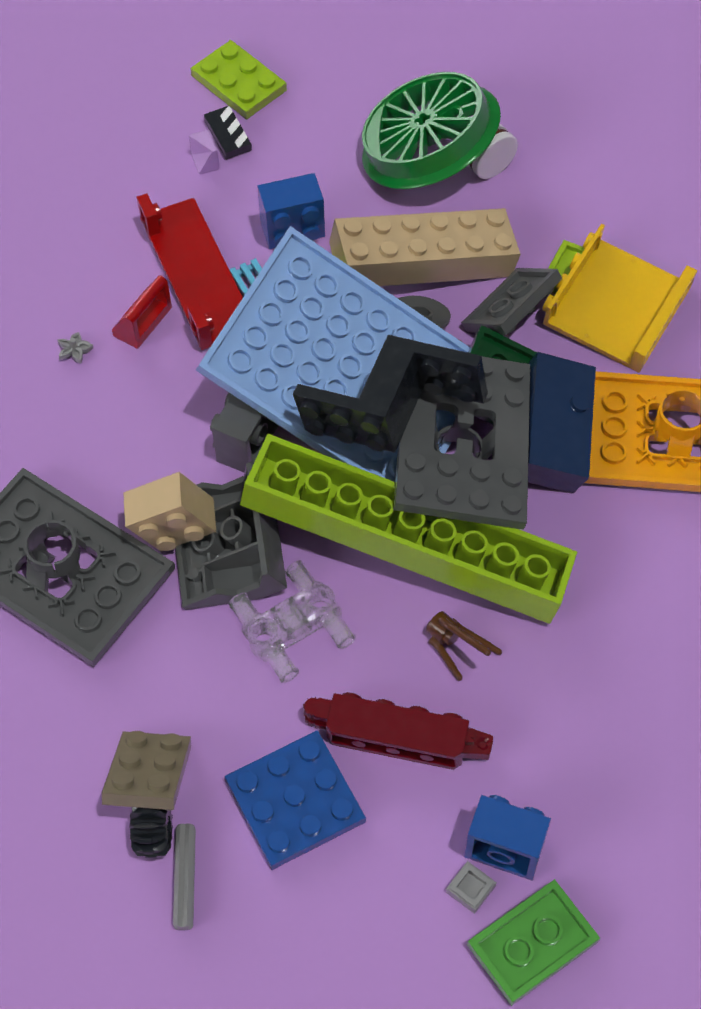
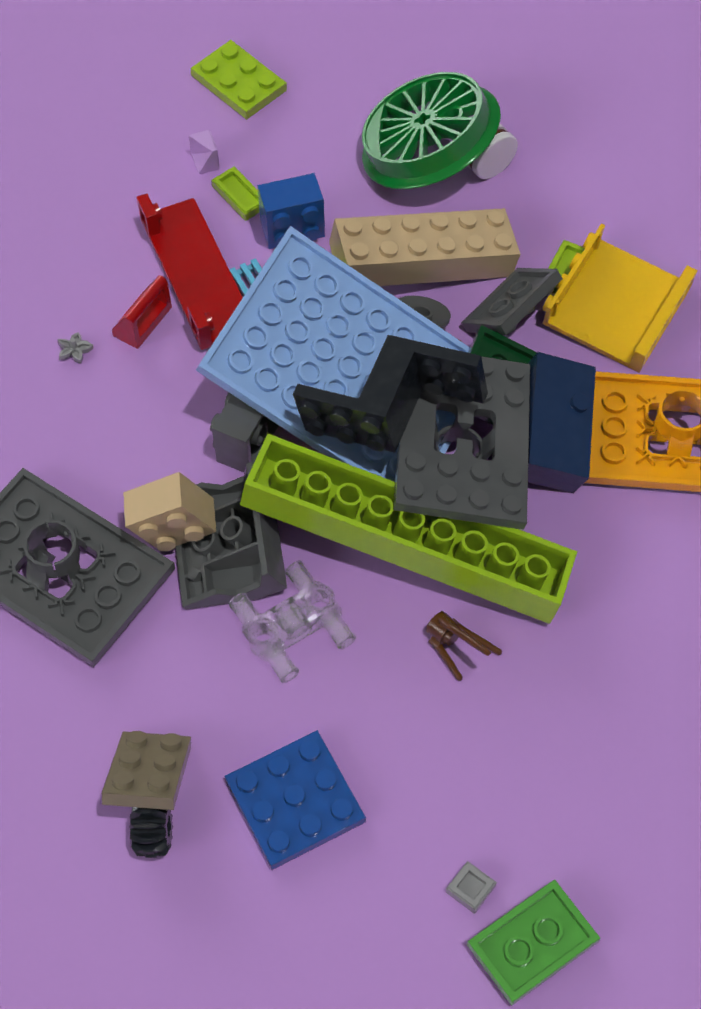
(184, 877): light grey axle -> none
(227, 132): black tile -> none
(237, 192): none -> lime tile
(397, 730): dark red hinge -> none
(507, 836): blue brick -> none

